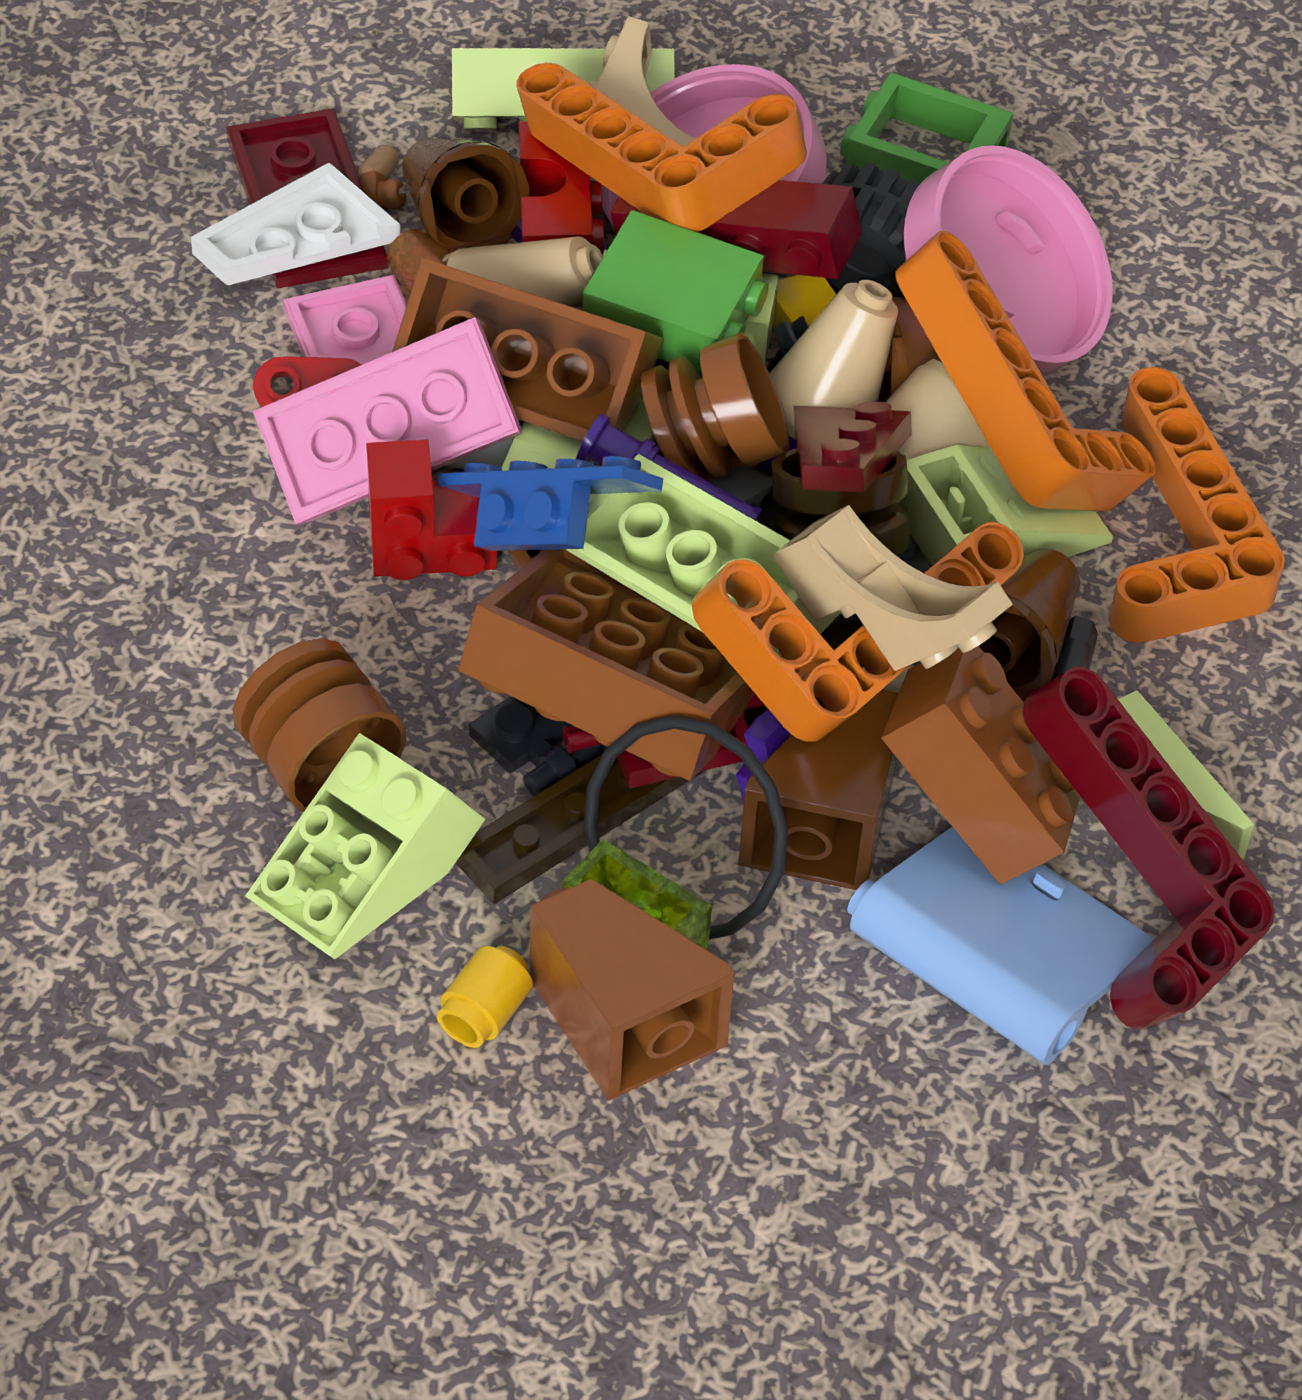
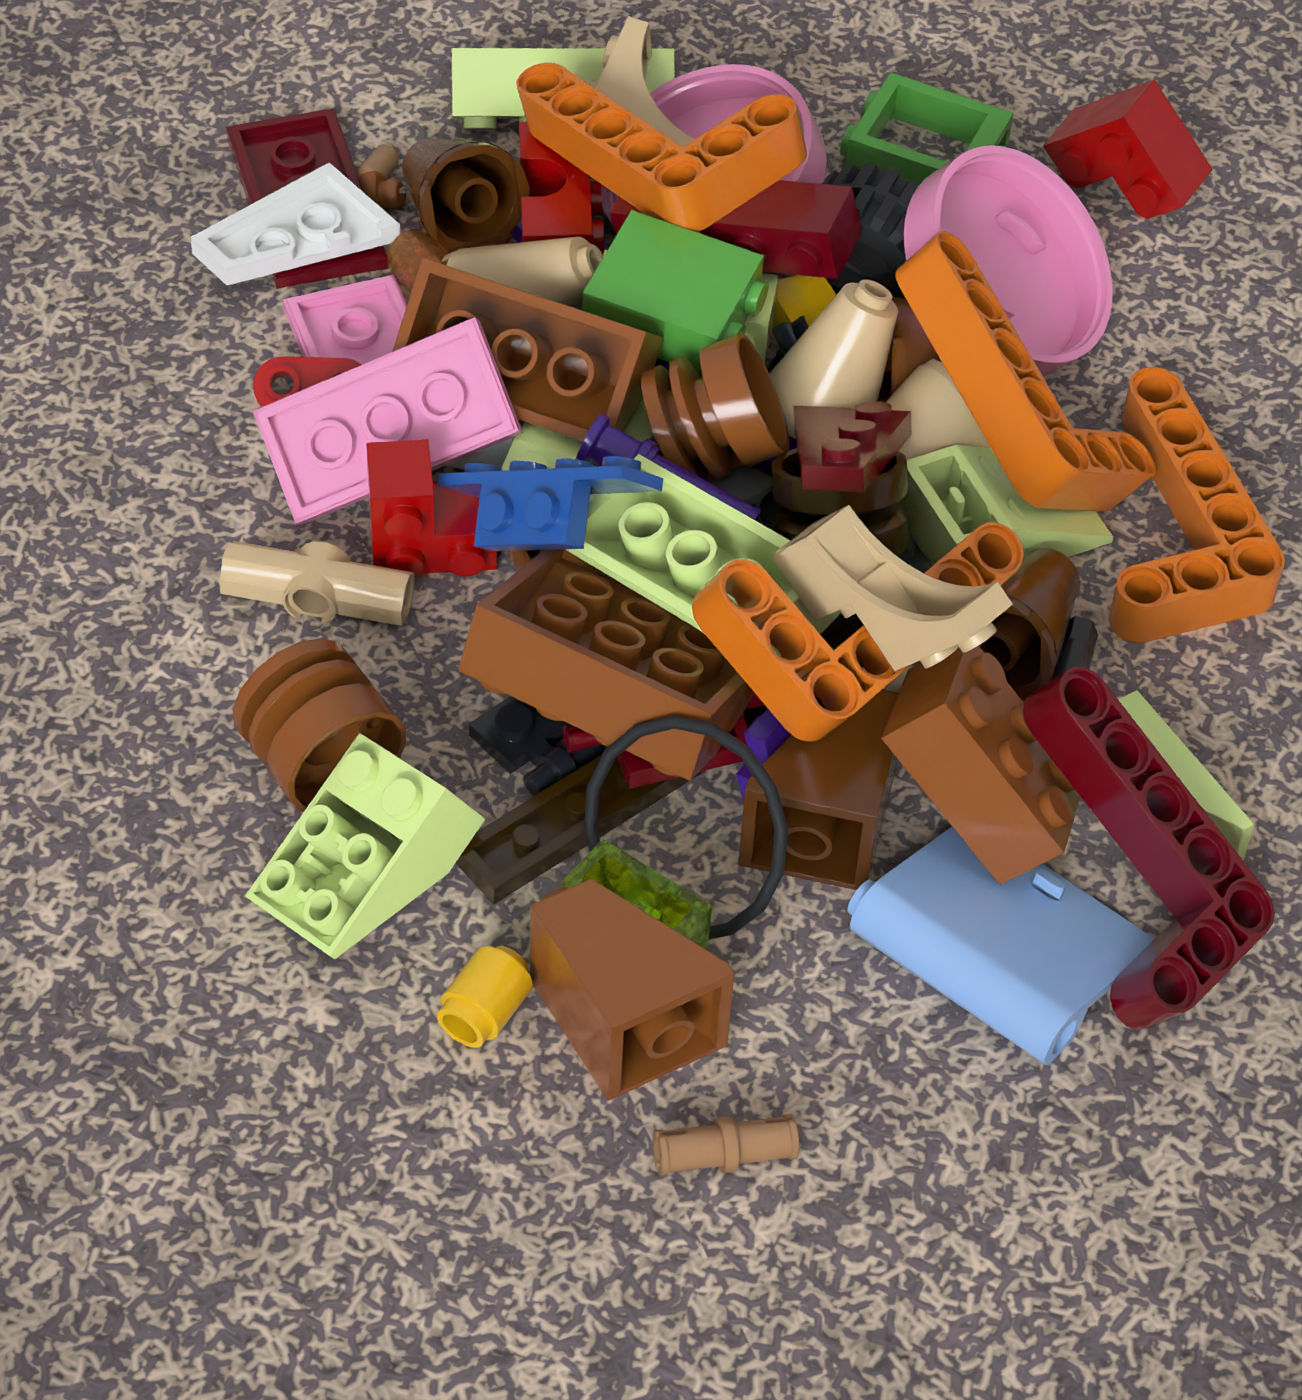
(317, 582): none -> tan piece
(725, 1144): none -> medium nougat pin
(1137, 143): none -> red brick

